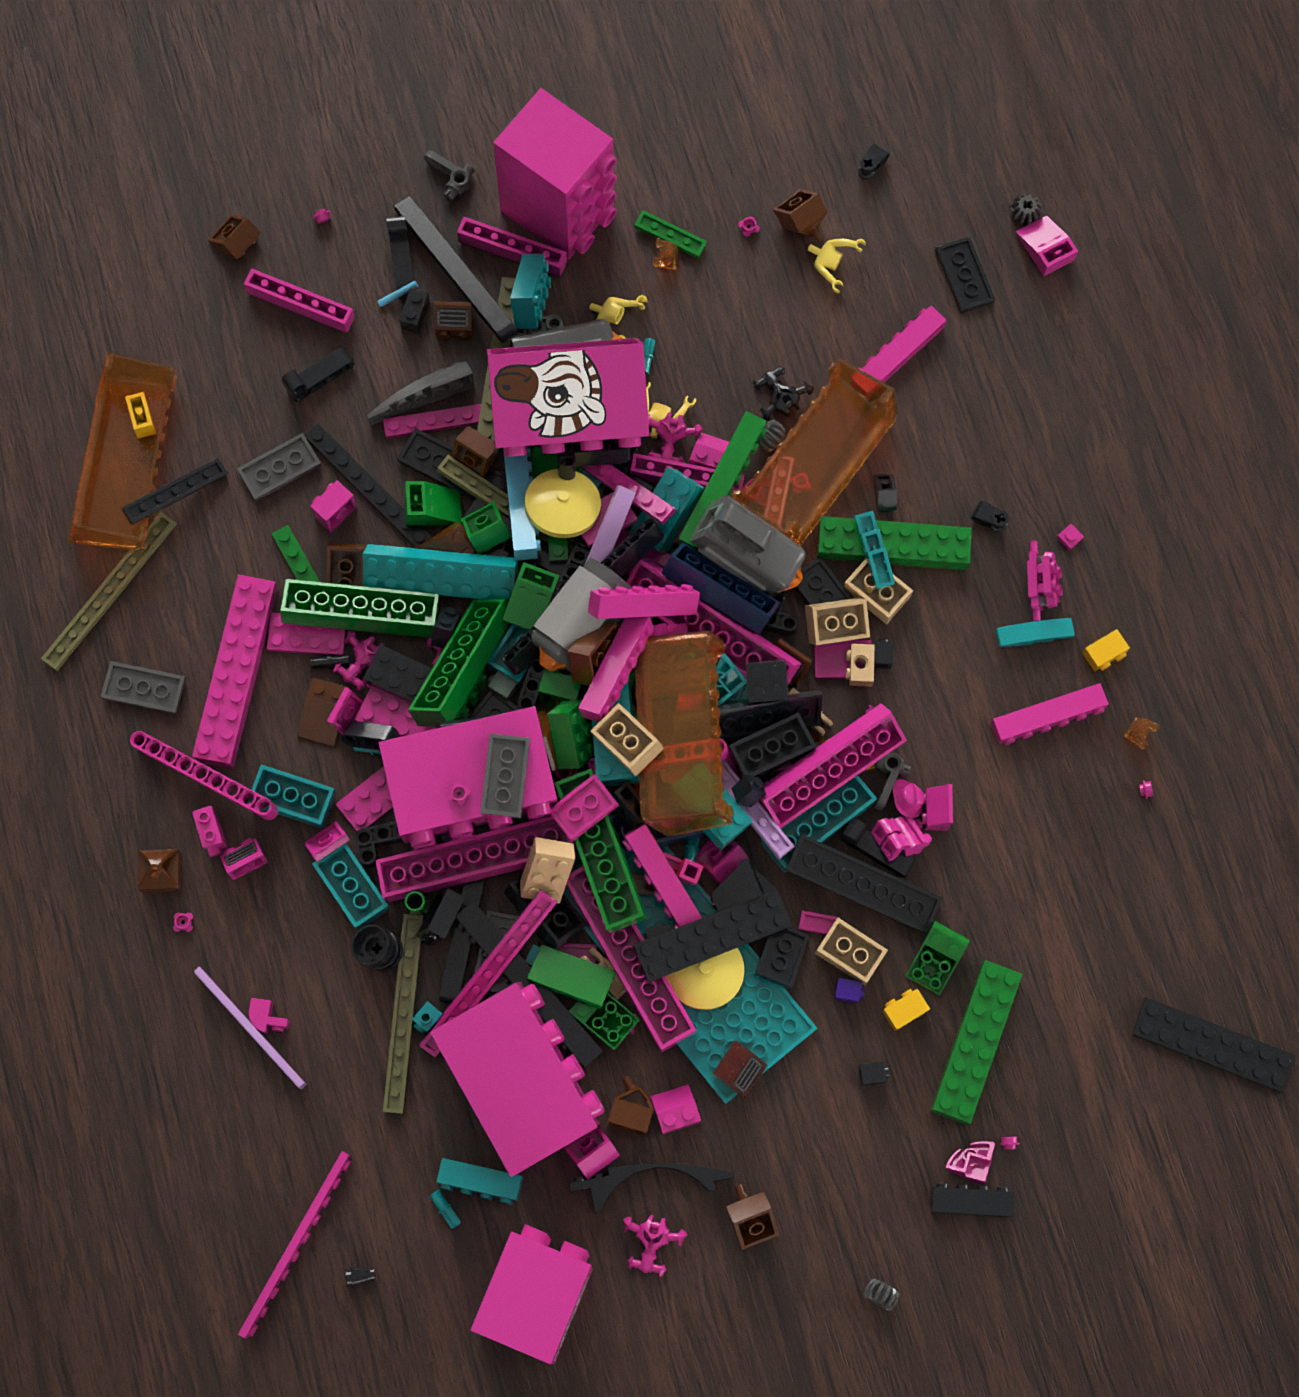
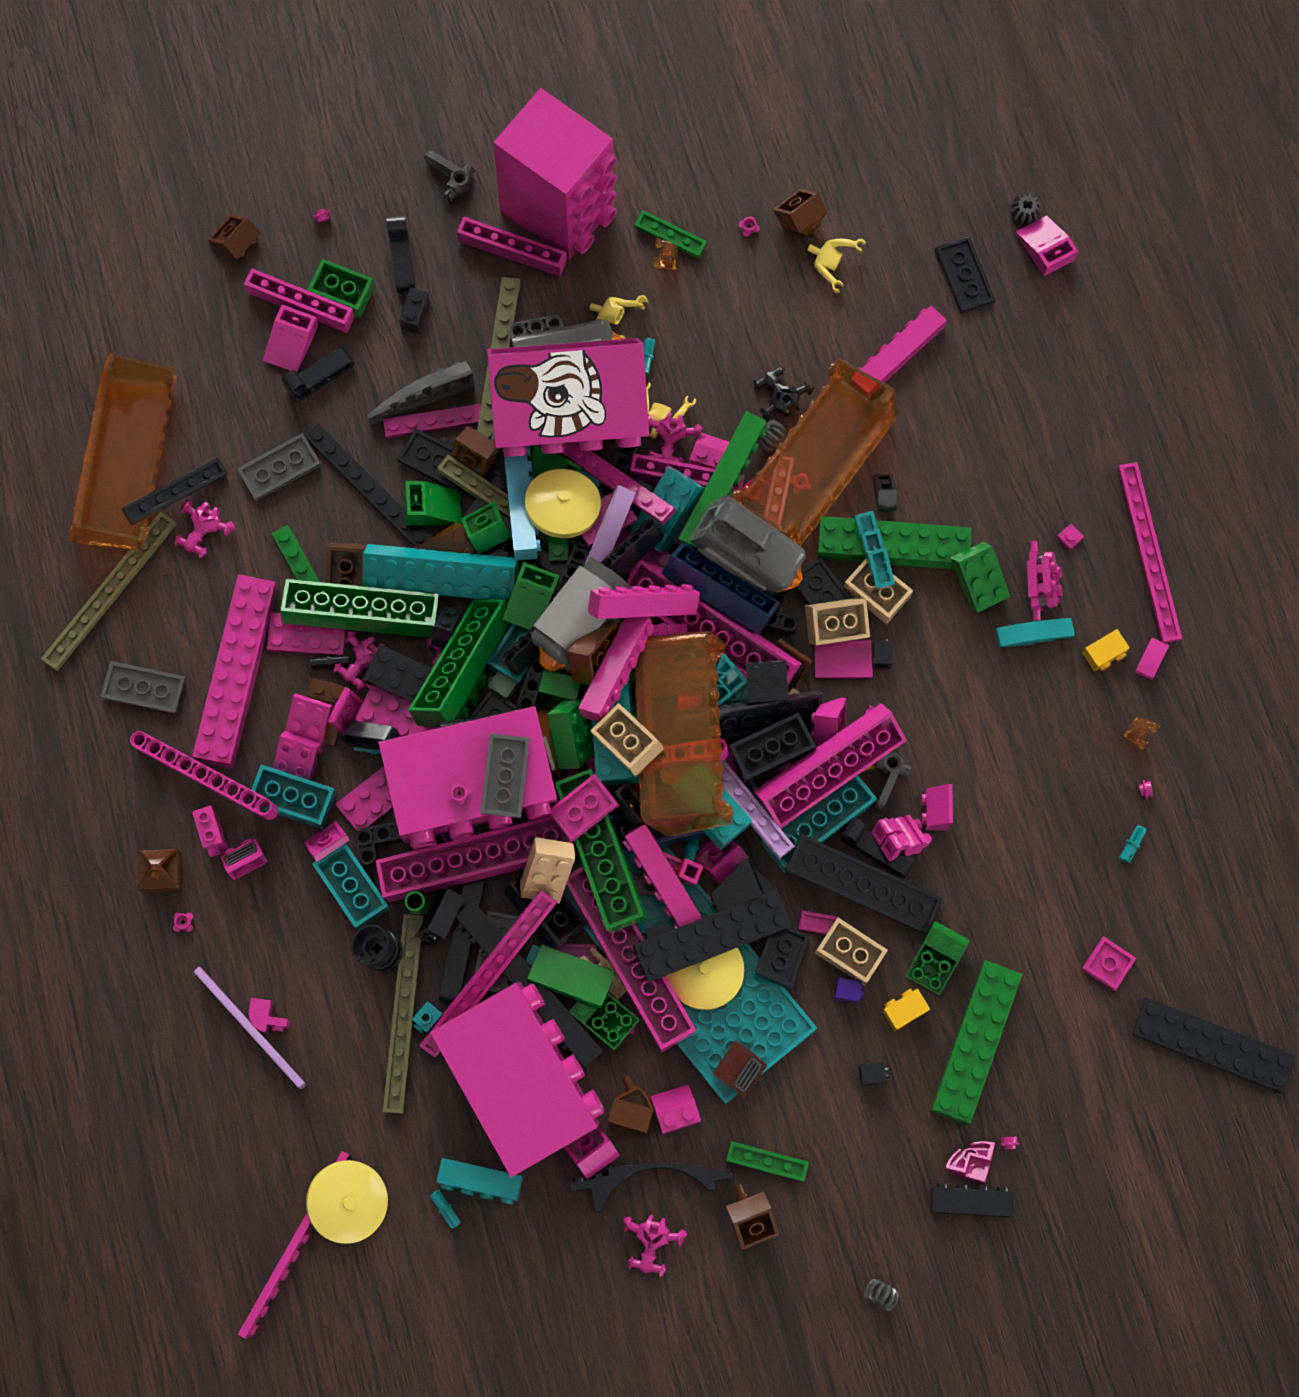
(140, 415): yellow brick -> none
(204, 522): none -> dark pink piece
(290, 338): none -> dark pink slope
(302, 737): none -> dark pink piece
(333, 506): dark pink brick -> none
(342, 286): none -> green brick
(346, 1201): none -> light yellow dish
(358, 1276): black cone -> none
(396, 294): medium azure piece -> none
(453, 319): slope -> none
(456, 269): beam -> none
(530, 291): teal brick -> none
(533, 1294): dark pink brick -> none
(574, 457): black beam -> none
(748, 790): black brick -> none
(767, 1161): none -> green plate
(828, 720): none -> dark pink slope
(865, 654): tan brick -> none
(872, 161): black piece -> none
(908, 798): dark pink piece -> none
(980, 577): none -> green brick
(988, 515): black piece -> none
(1049, 714): dark pink brick -> none
(1109, 963): none -> dark pink tile
(1132, 844): none -> teal axle
(1149, 553): none -> dark pink plate
(1152, 658): none -> dark pink slope

